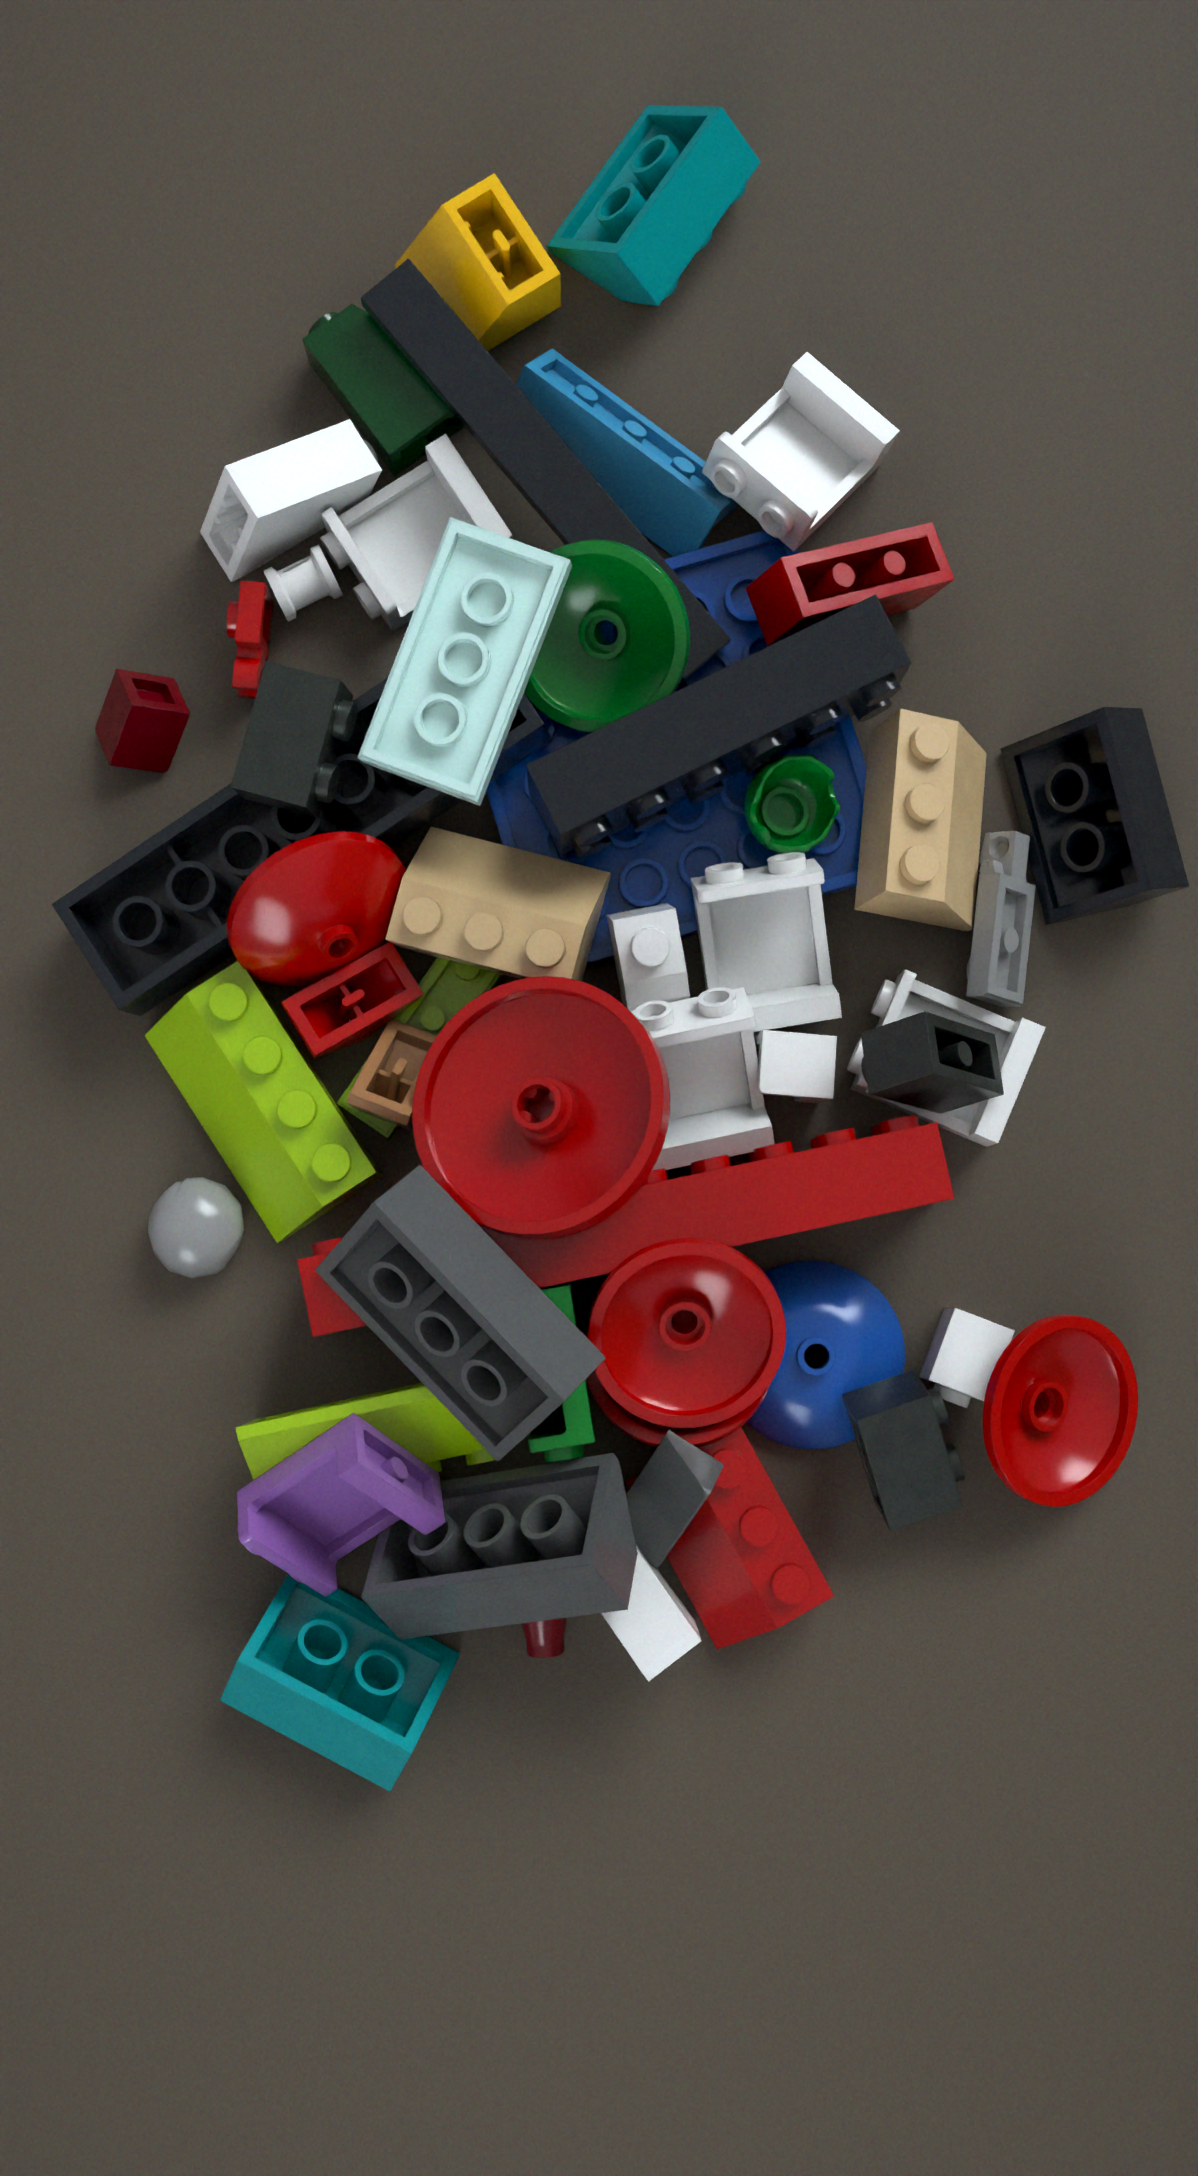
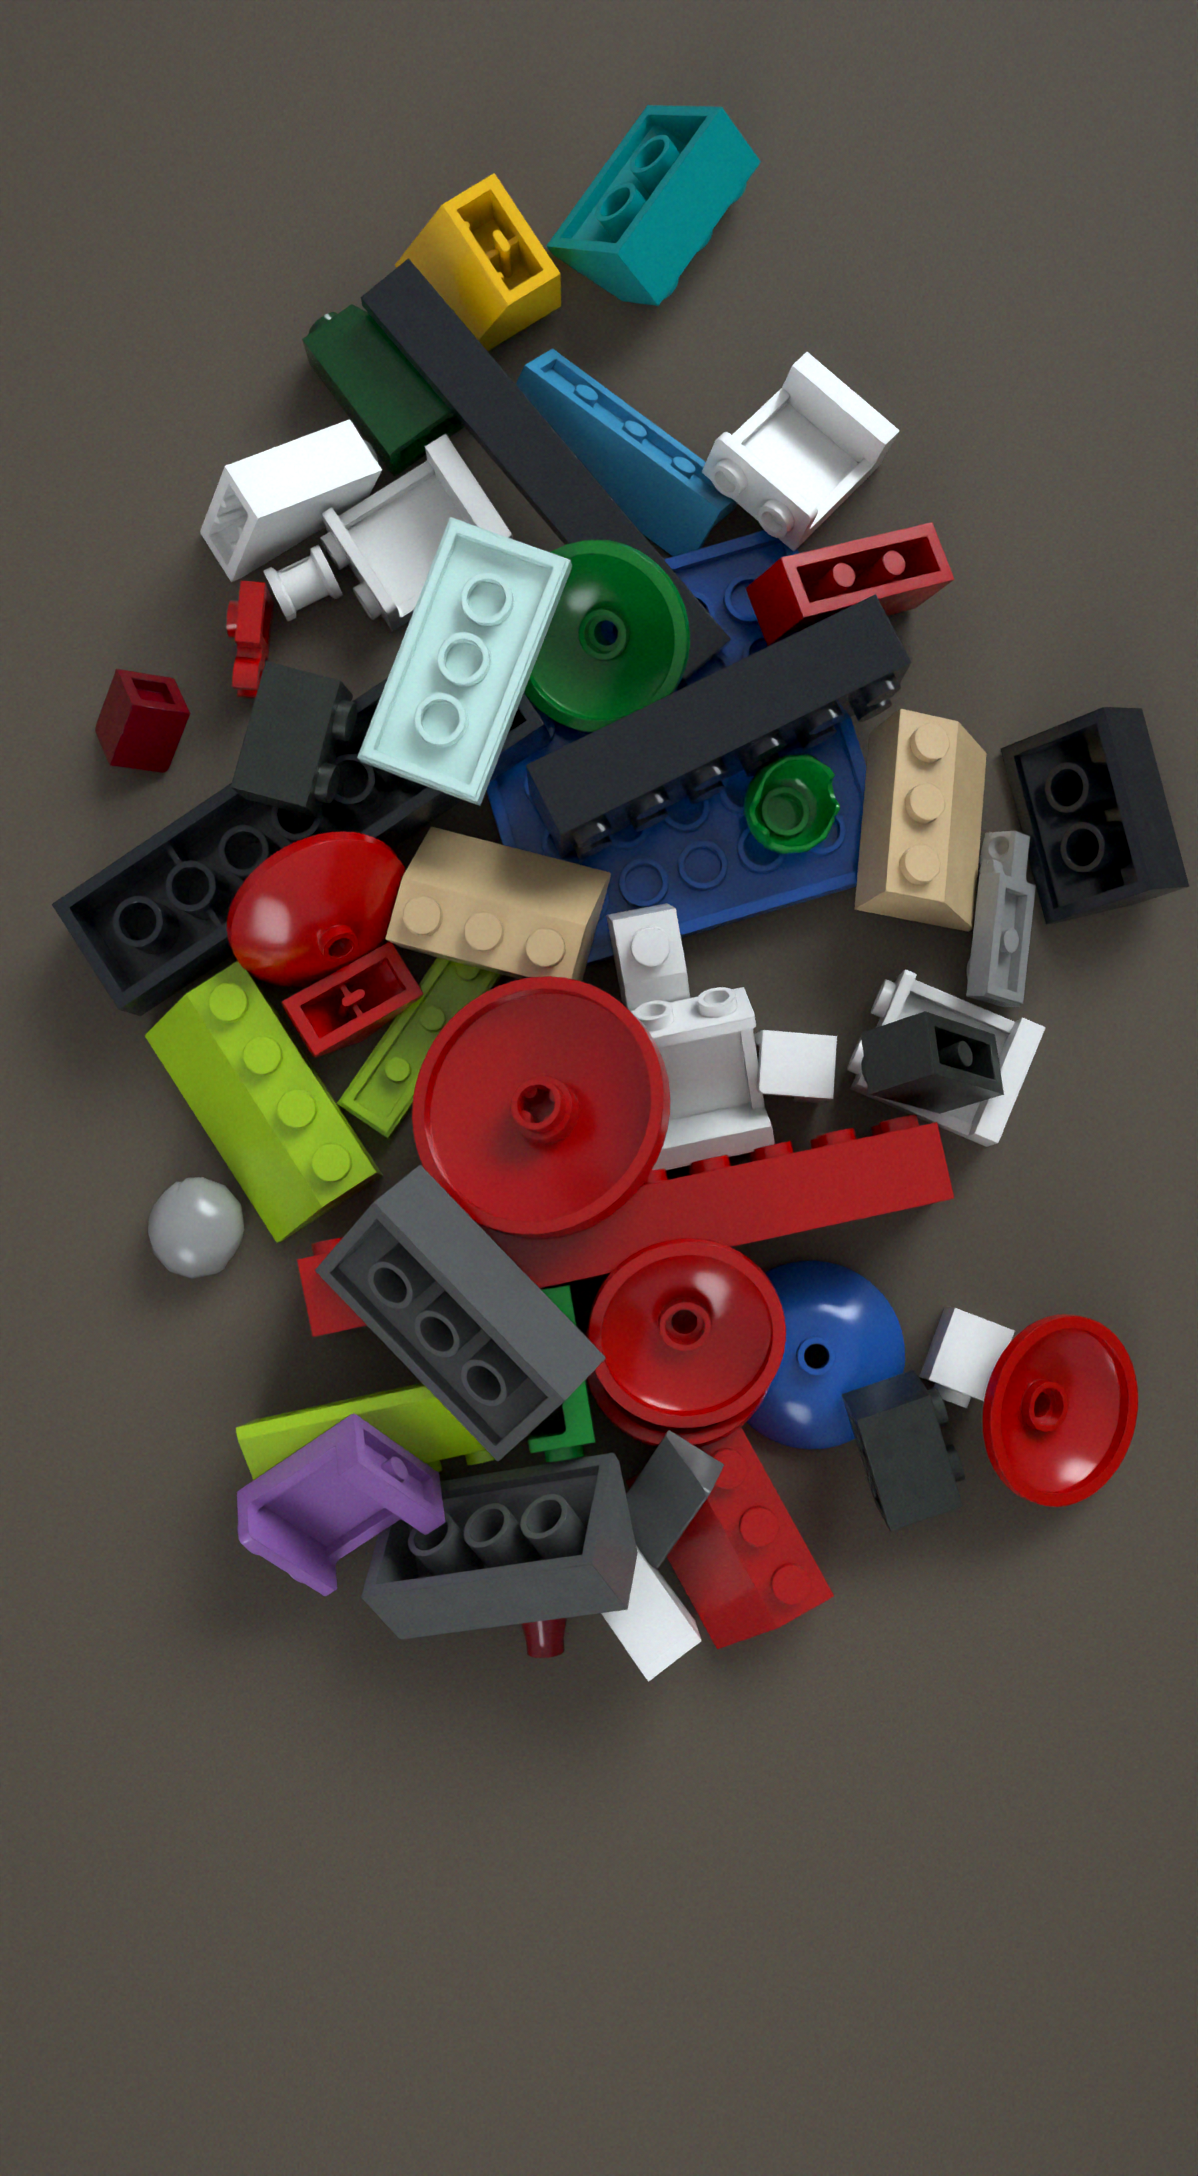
(339, 1680): teal slope -> none
(390, 1074): medium nougat slope -> none
(769, 936): white panel -> none

